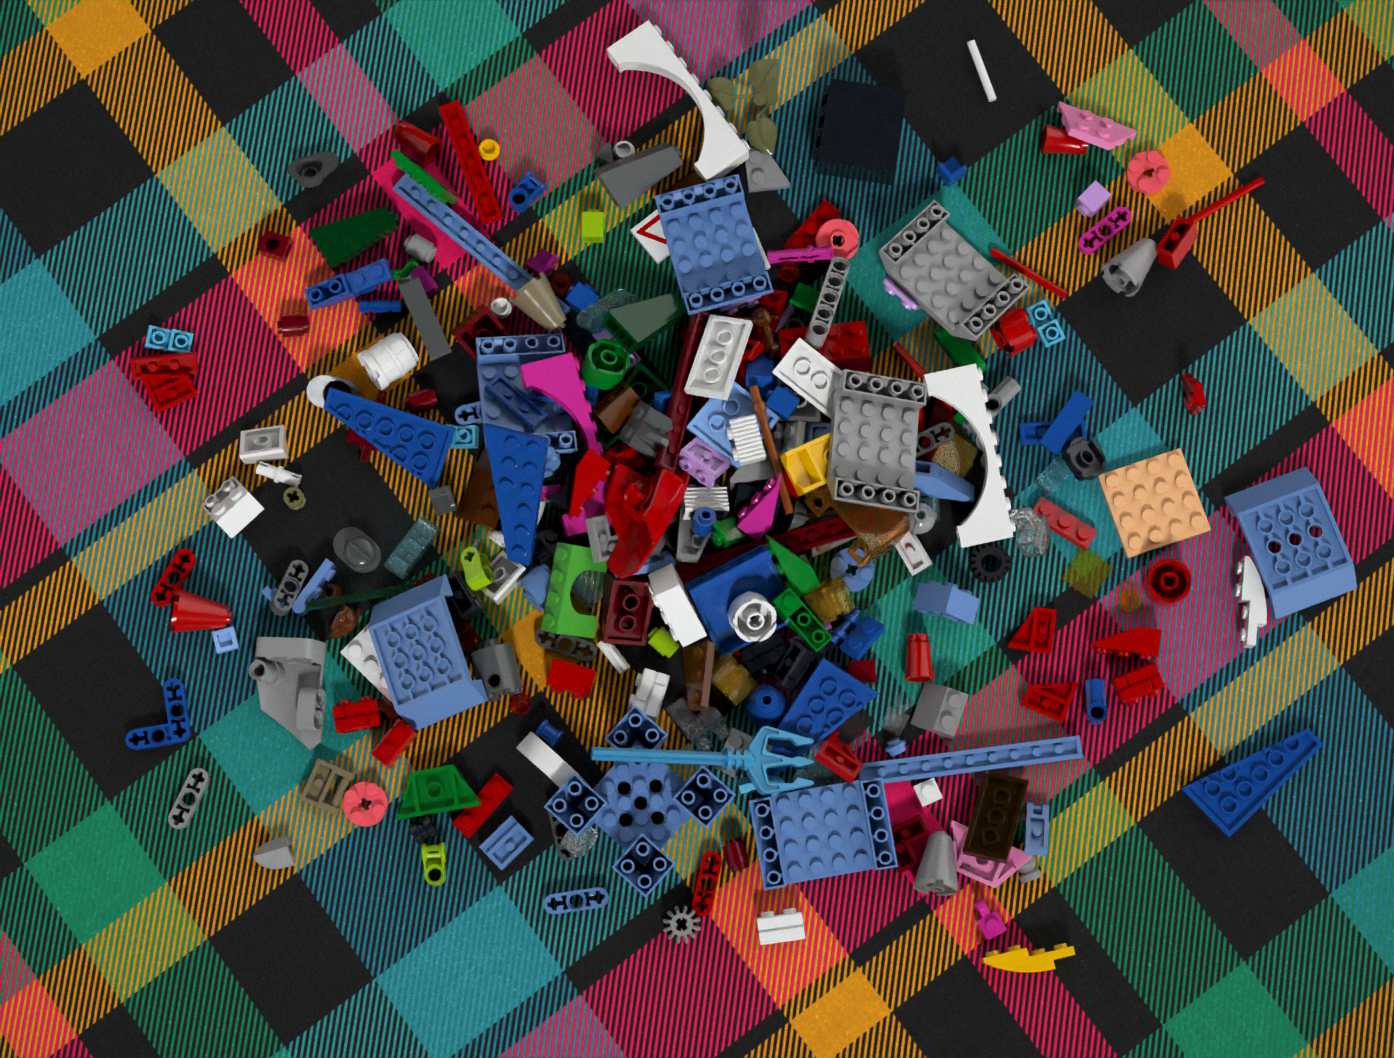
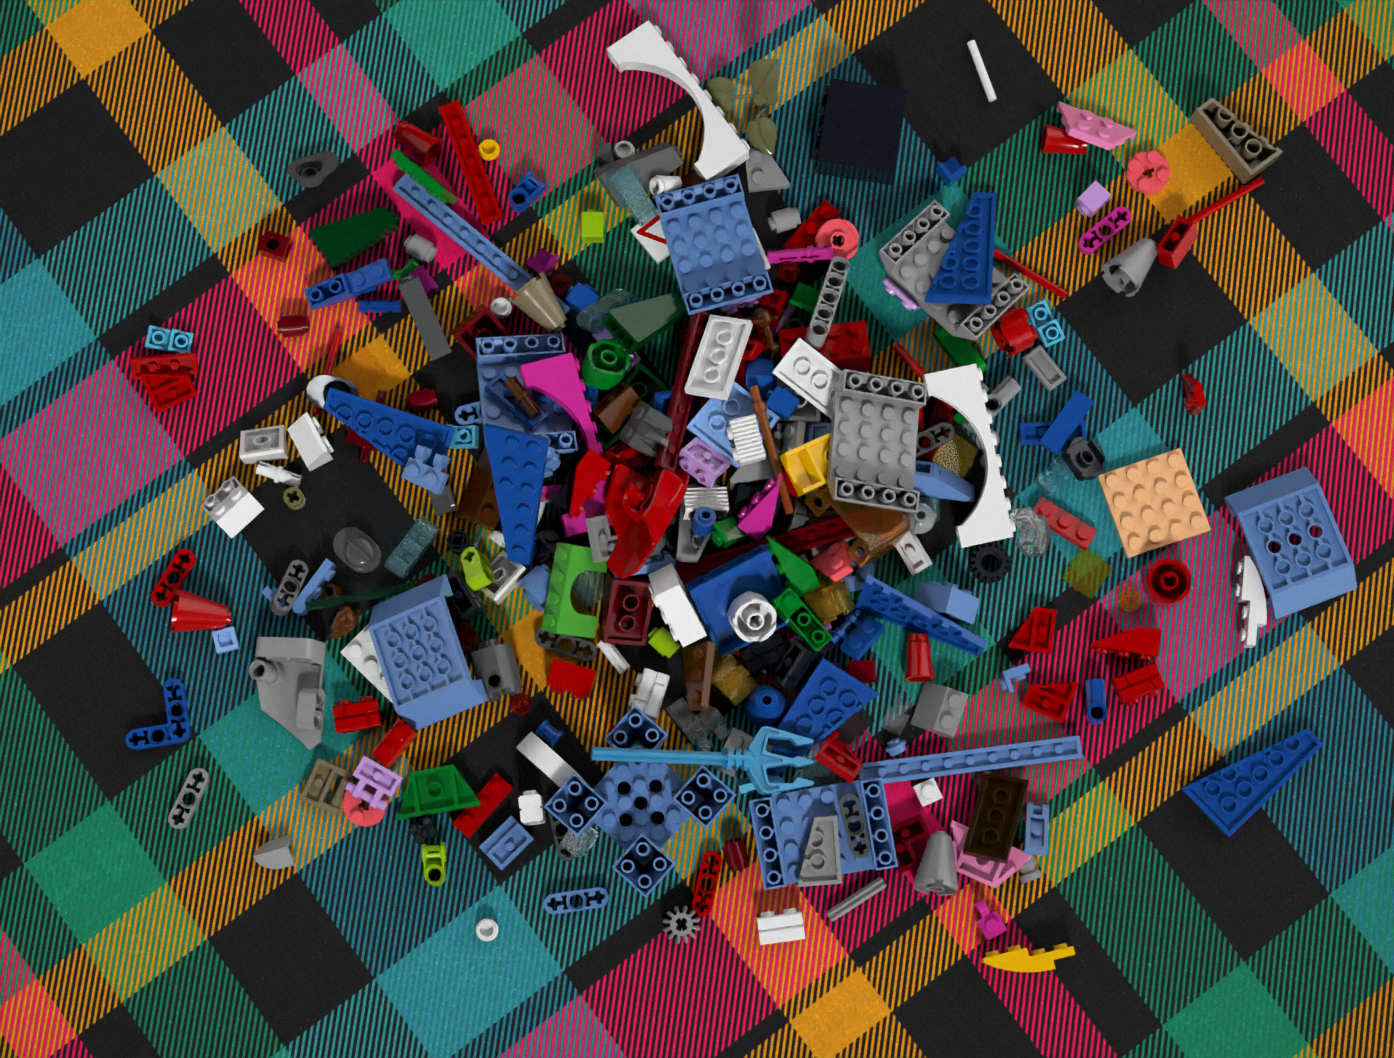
(311, 446): none -> white slope
(330, 361): none -> red bar
(379, 778): none -> lavender plate
(388, 359): white piece -> none
(388, 708): clear red tile -> none
(424, 475): none -> medium blue plate
(460, 544): none -> black wheel
(487, 930): none -> white plate
(523, 397): none -> reddish brown pin
(531, 808): none -> white brick
(633, 195): none -> clear light blue beam
(664, 184): none -> white cone
(784, 219): none -> light grey brick
(822, 854): none -> light grey wing
(834, 561): none -> coral wing
(856, 899): none -> light grey axle
(864, 840): none -> dark grey beam
(895, 607): none -> blue wing
(968, 263): none -> blue wing
(1017, 673): none -> medium blue bracket
(1044, 368): none -> light grey tile
(1234, 141): none -> dark tan wedge

